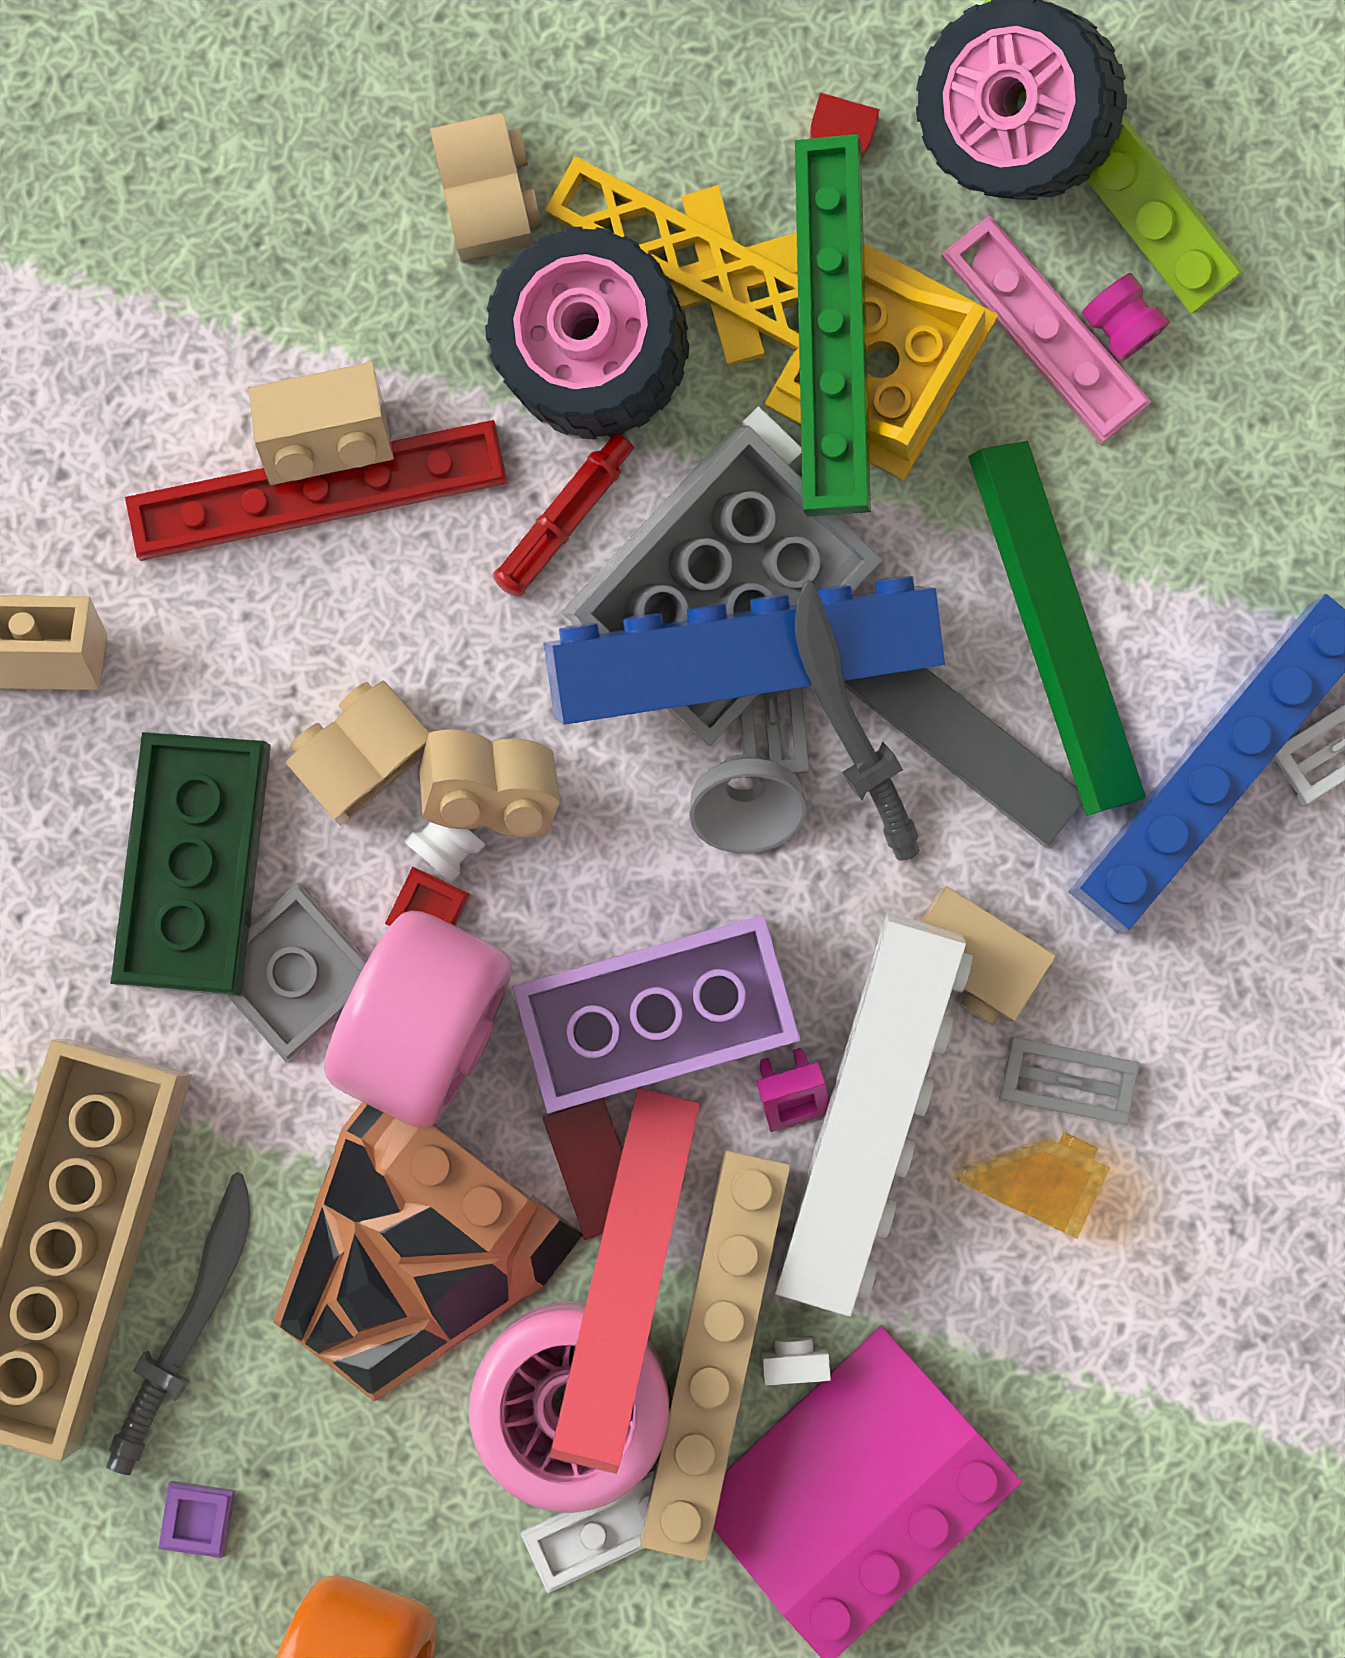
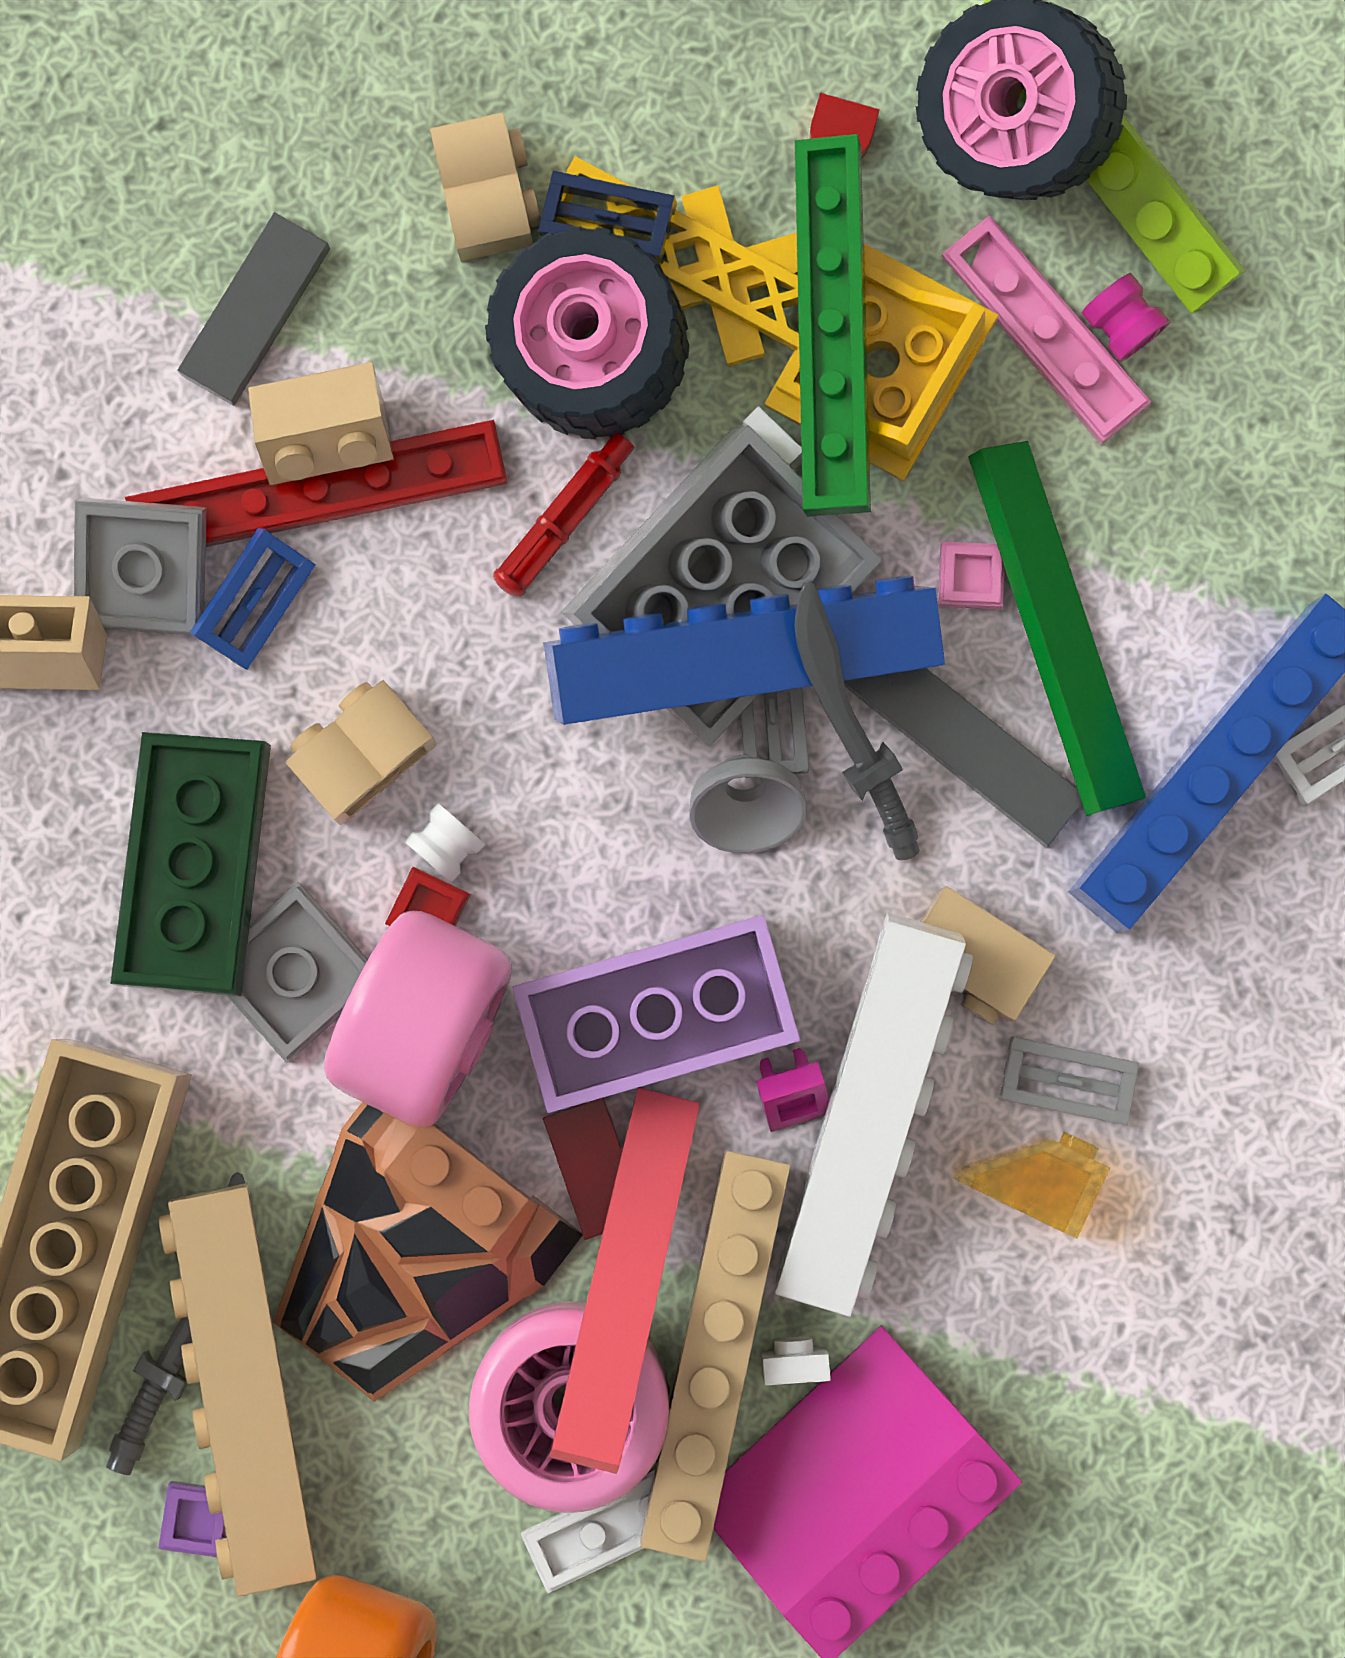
(141, 563): none -> light grey tile
(230, 587): none -> blue tile
(240, 1388): none -> tan brick
(254, 309): none -> dark grey tile
(488, 783): tan brick -> none
(662, 203): none -> dark blue tile
(971, 576): none -> bright pink tile

